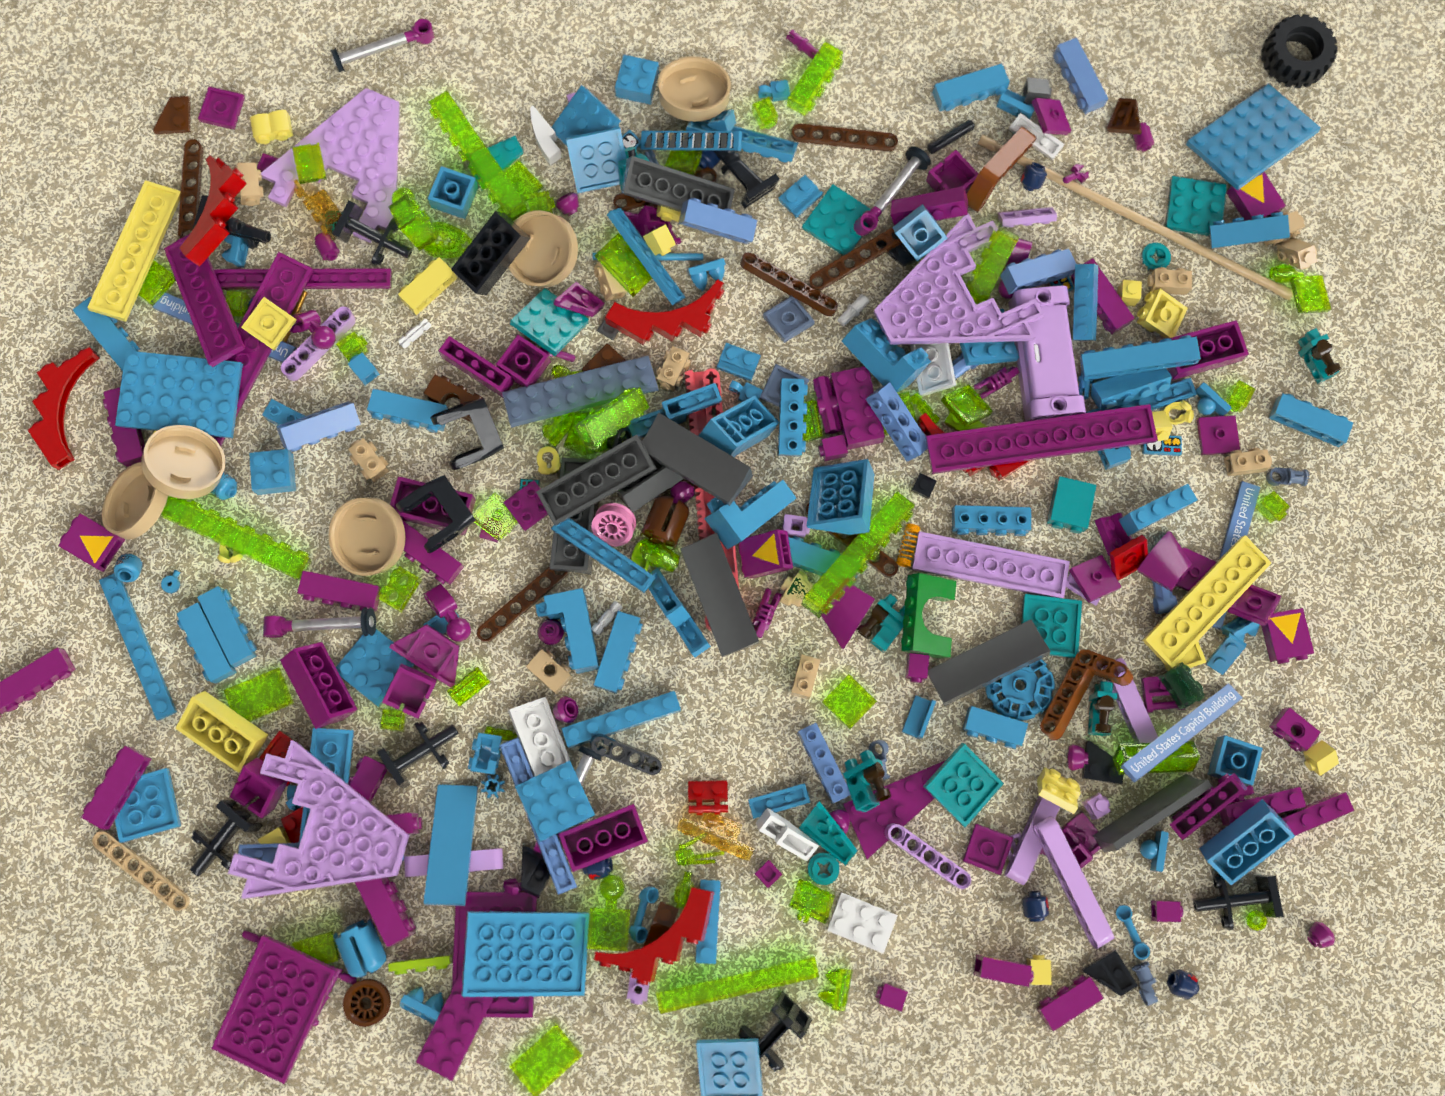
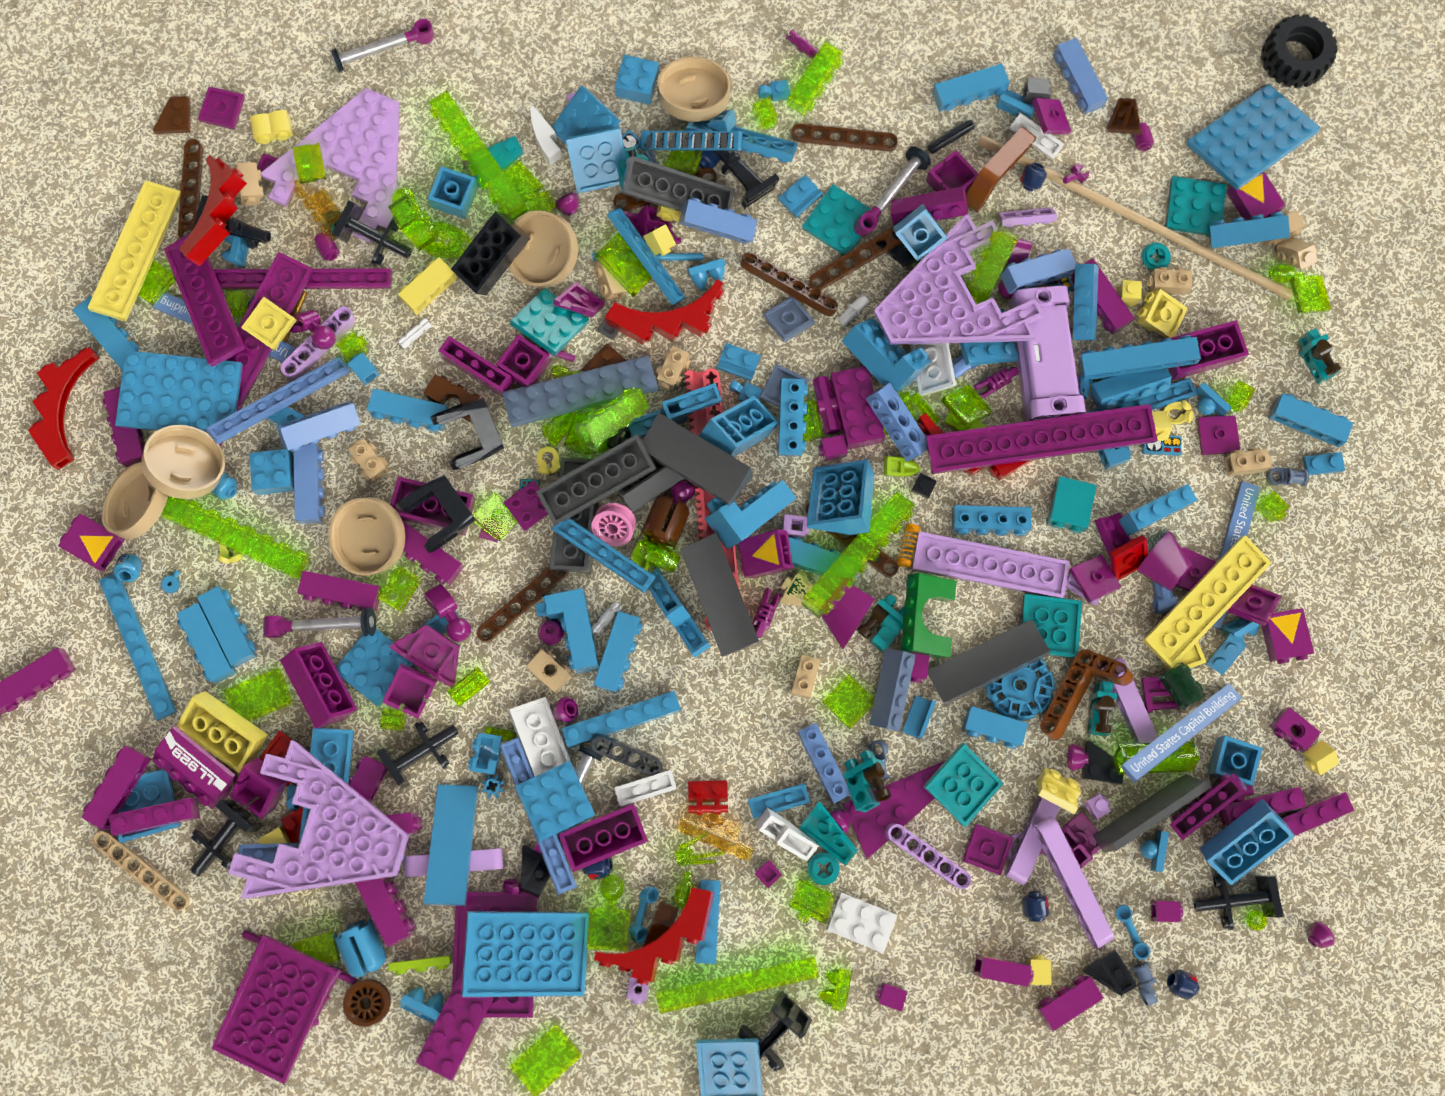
(154, 816): none -> magenta brick
(193, 768): none -> magenta slope
(277, 400): none -> medium blue tile
(308, 484): none -> medium blue brick
(645, 788): none -> white plate
(892, 689): none -> sand blue brick
(899, 467): none -> lime plate
(1324, 463): none -> dark azure plate

